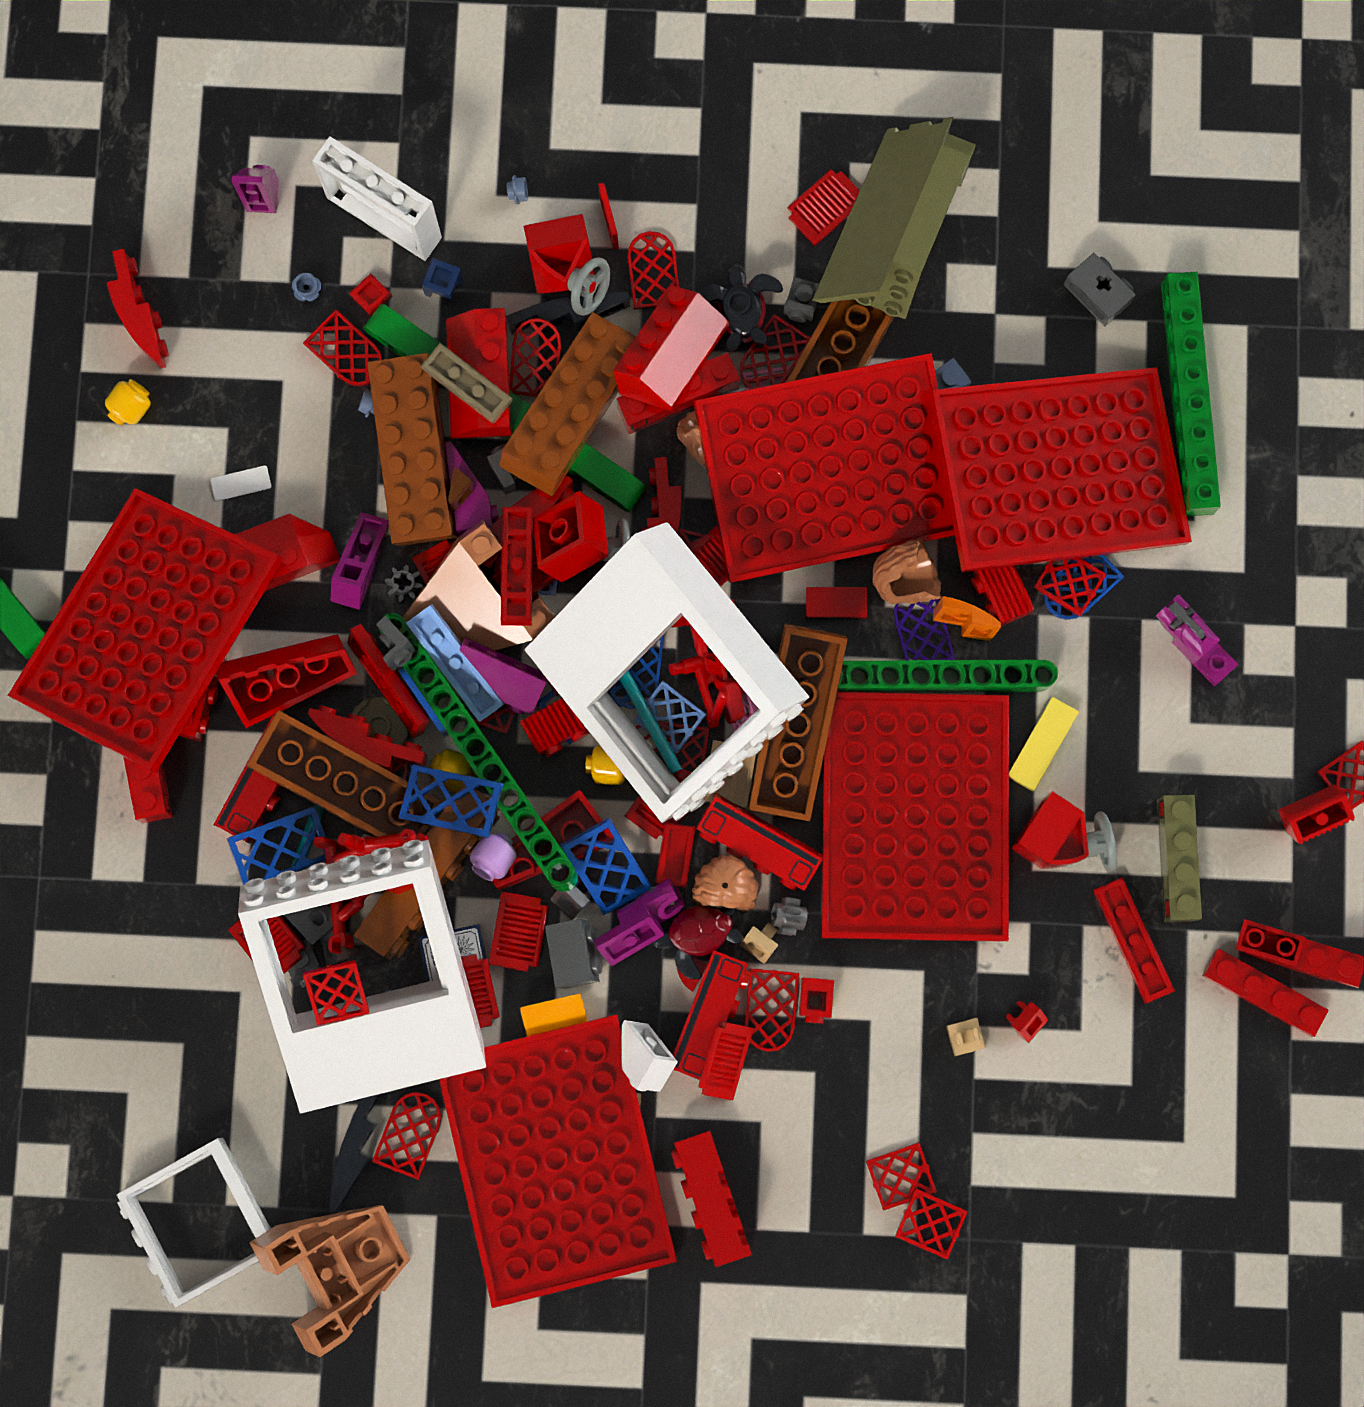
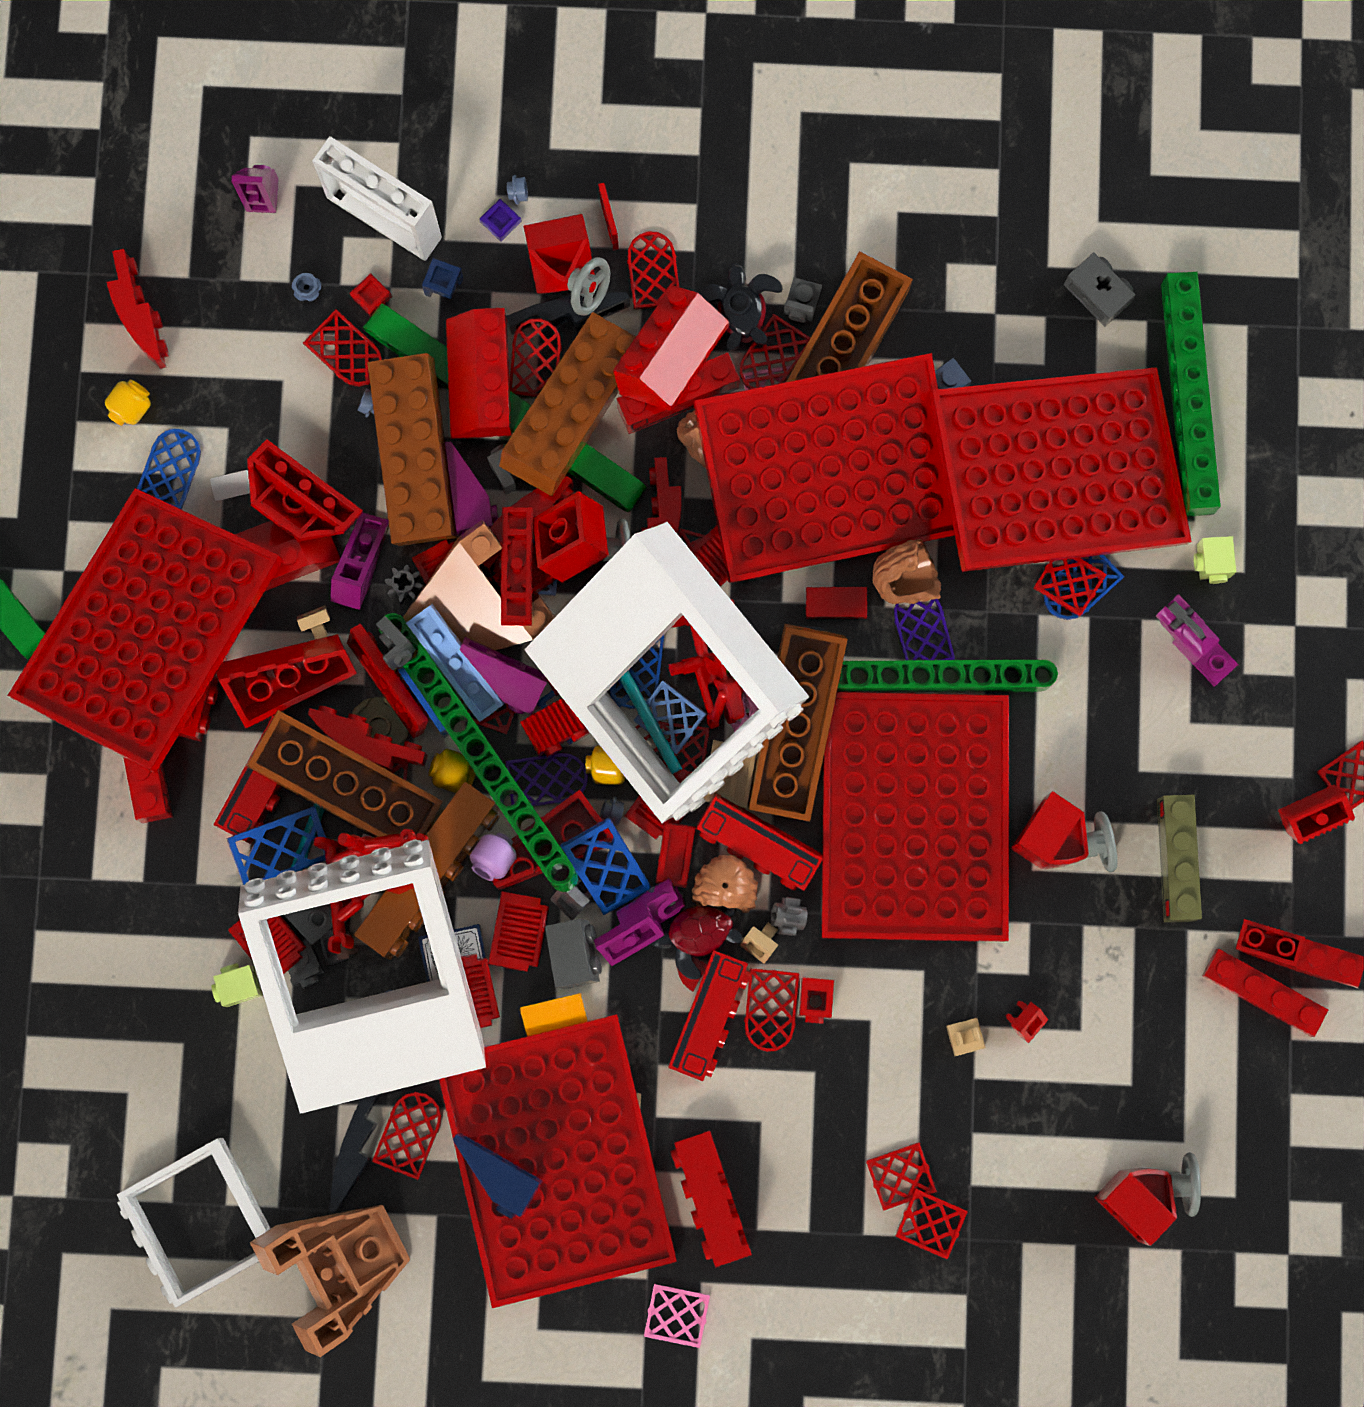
(192, 468): none -> blue window
(236, 985): none -> yellowish green brick
(296, 496): none -> red wedge
(314, 619): none -> tan tile
(330, 971): red window -> none
(460, 489): reddish brown slope -> none
(460, 824): blue window -> none
(466, 383): dark tan tile -> none
(500, 220): none -> dark purple tile
(502, 1180): none -> dark blue slope
(556, 800): none -> dark purple window
(612, 809): none -> sand blue plate
(645, 1057): white slope -> none
(681, 1293): none -> bright pink window
(725, 1060): red window -> none
(823, 206): red window -> none
(896, 218): olive panel -> none
(974, 621): orange slope -> none
(1003, 593): red brick -> none
(1042, 744): light yellow tile -> none
(1133, 940): red tile -> none
(1145, 1198): none -> red piece
(1215, 559): none -> yellowish green brick

